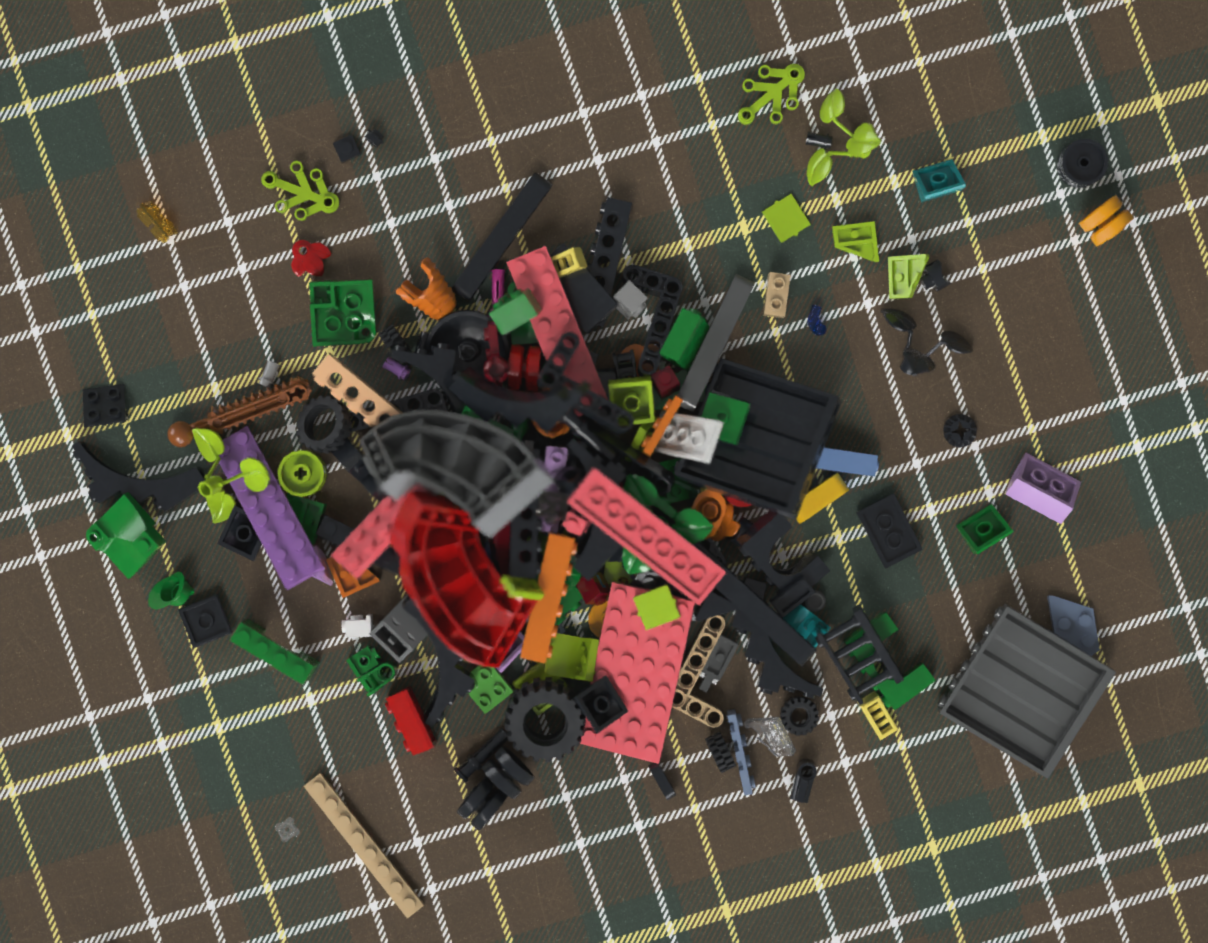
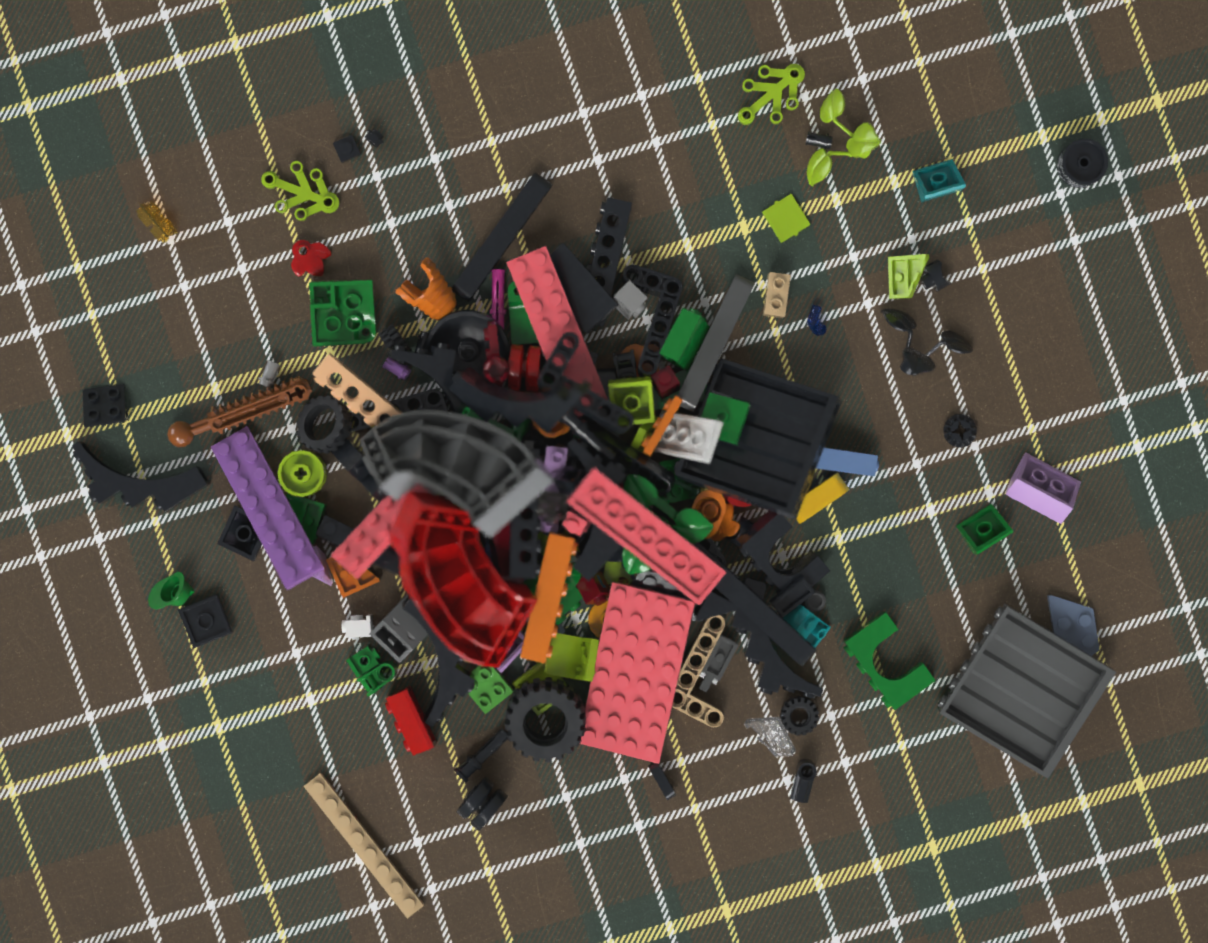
(126, 535): green slope -> none
(221, 503): lime plant -> none
(286, 835): clear plate -> none
(295, 665): green arch -> none
(507, 772): black wheel -> none
(514, 310): green brick -> none
(522, 587): lime tile -> none
(575, 260): light yellow slope -> none
(600, 704): black slope -> none
(656, 607): lime piece -> none
(720, 752): black tyre -> none
(742, 759): sand blue wing -> none
(857, 240): lime wing -> none
(868, 707): light yellow slope -> none
(869, 636): black fence -> none
(889, 531): black plate -> none
(1107, 222): light orange wheel -> none

